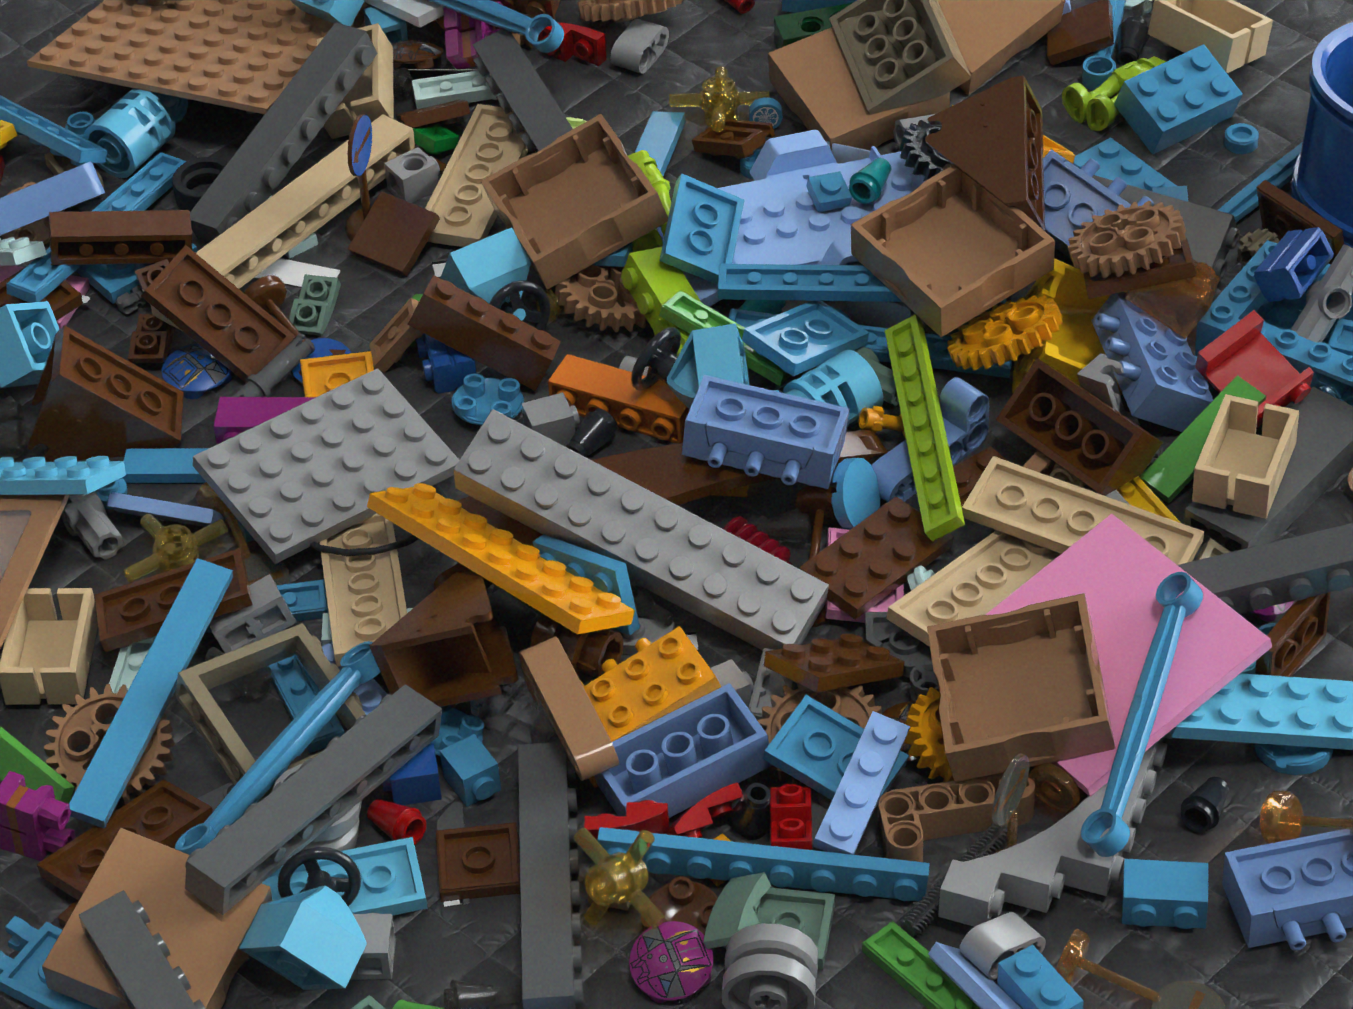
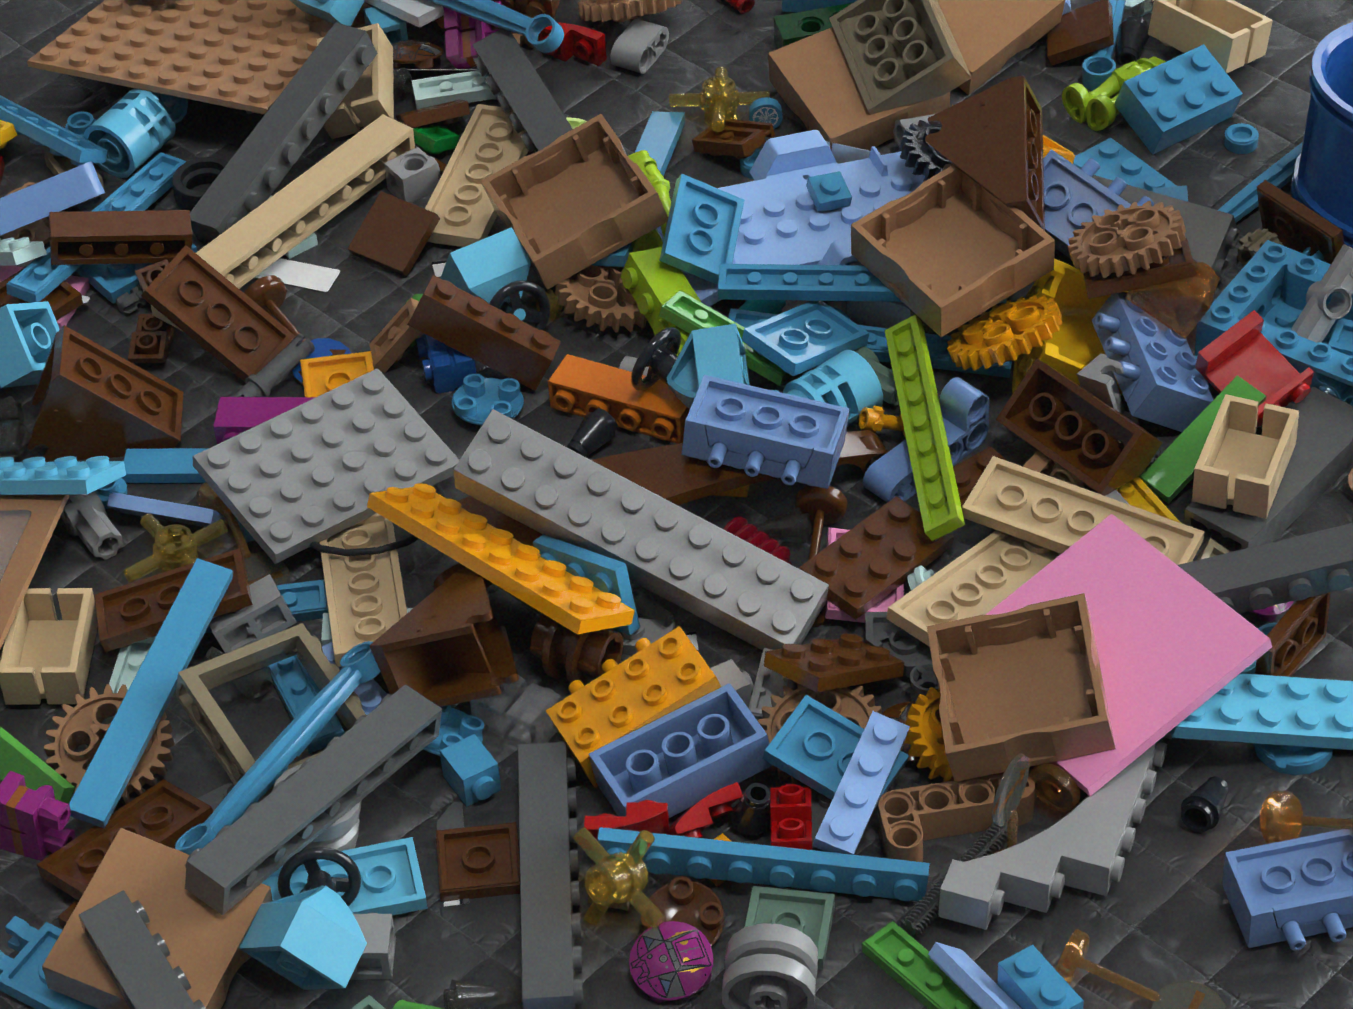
(194, 371): blue dish -> none
(315, 304): sand green slope -> none
(358, 157): piece -> none
(397, 820): red cone -> none
(416, 780): blue brick -> none
(552, 417): light grey brick -> none
(568, 707): medium nougat beam -> none
(735, 908): sand green slope -> none
(856, 492): dark azure tile -> none
(869, 181): teal cone -> none
(998, 940): light grey beam -> none
(1141, 715): dark azure piece -> none
(1165, 893): dark azure brick -> none
(1293, 264): blue brick -> none

